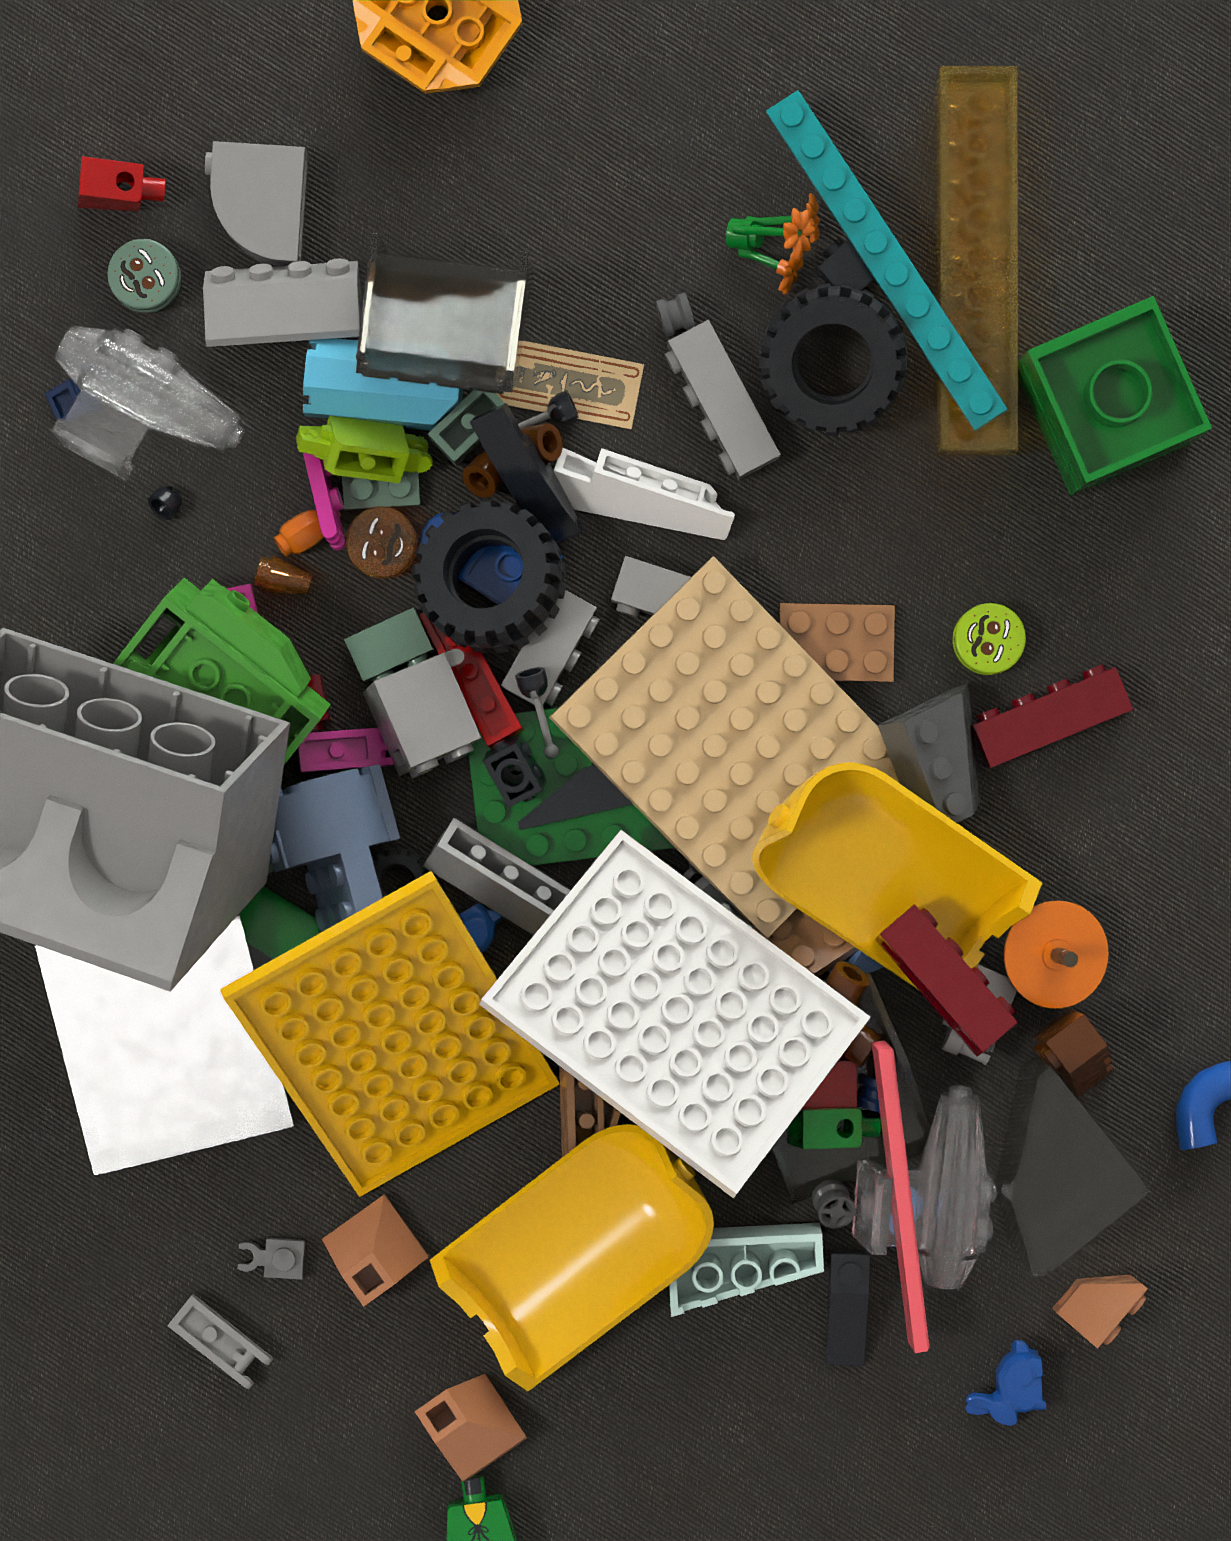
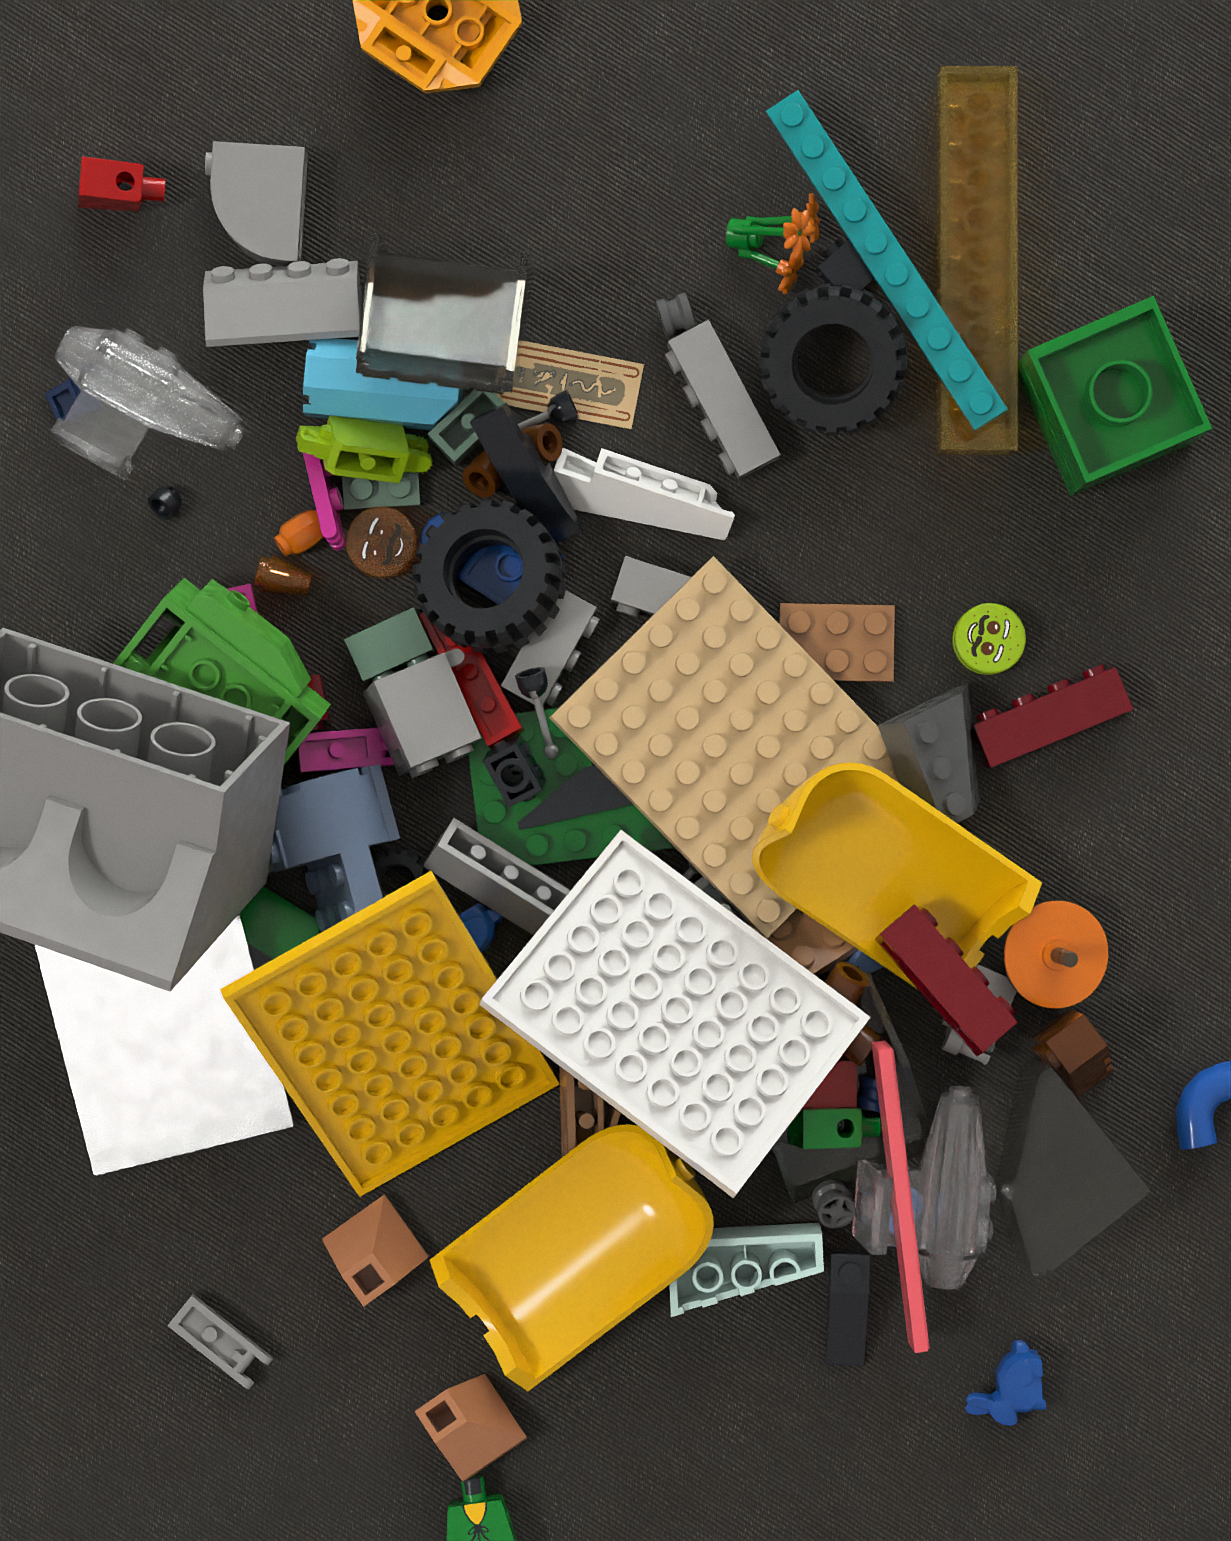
(144, 276): sand green head -> none
(280, 1258): flat silver plate -> none
(1099, 1305): nougat slope -> none

